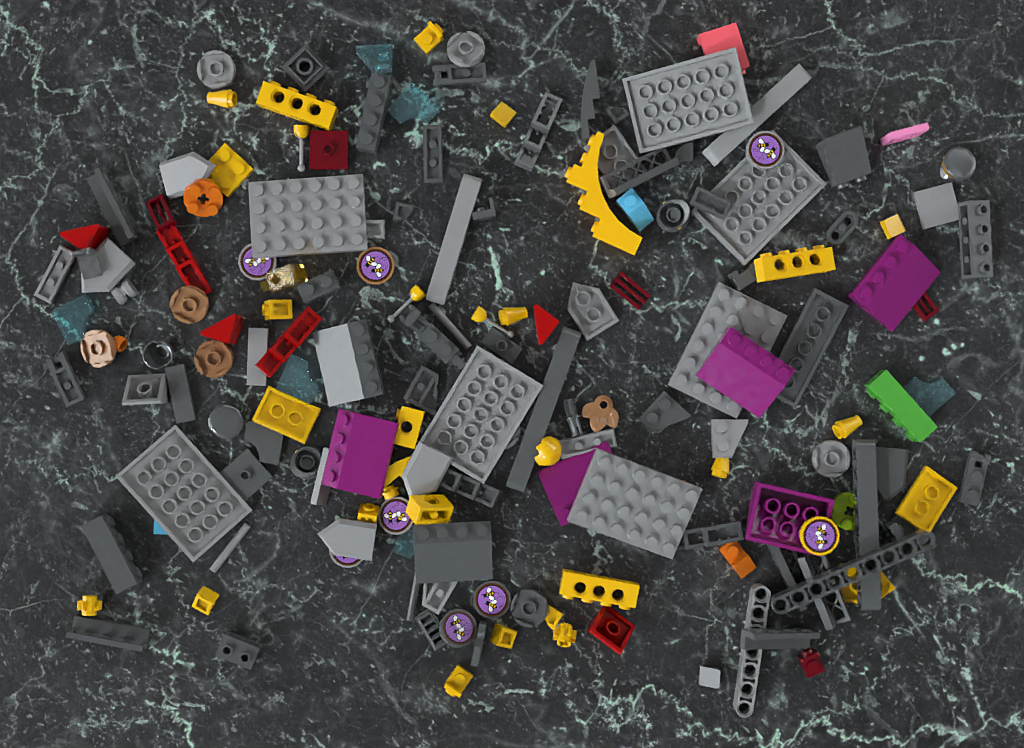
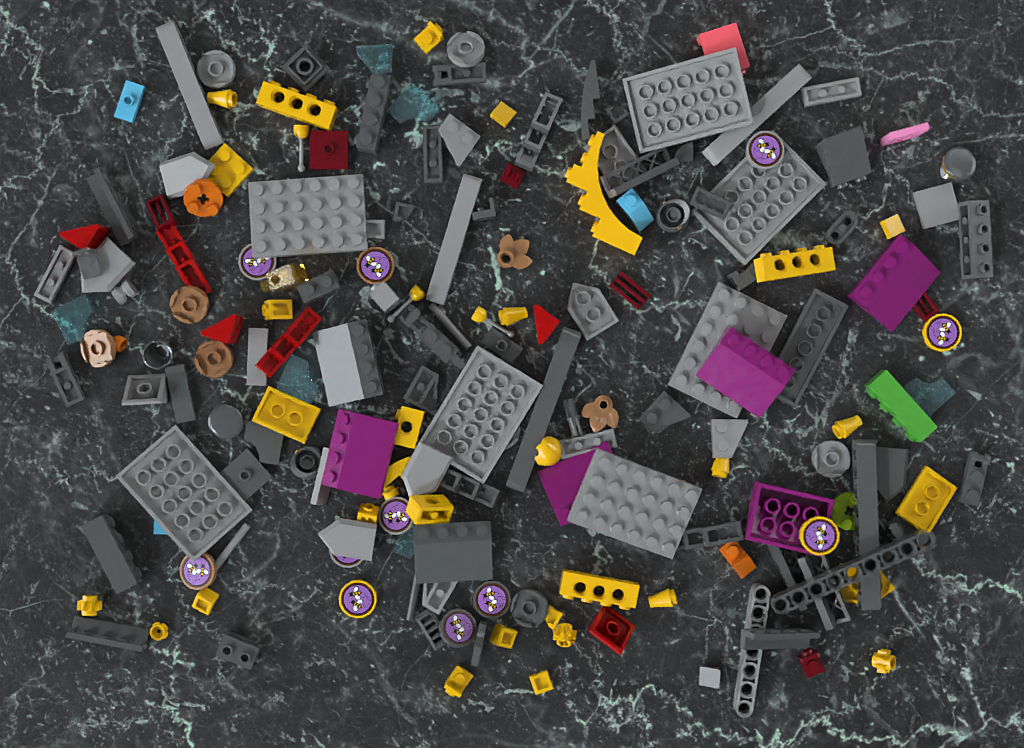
(129, 101): none -> medium azure plate
(154, 631): none -> yellow plate
(189, 85): none -> light grey beam
(200, 573): none -> tile
(358, 598): none -> tile
(384, 296): none -> light grey brick
(458, 138): none -> light grey wing
(512, 176): none -> dark red tile
(516, 251): none -> medium nougat plate
(541, 682): none -> yellow tile
(665, 598): none -> yellow cone
(831, 92): none -> light grey tile
(883, 661): none -> yellow gear
(942, 332): none -> tile

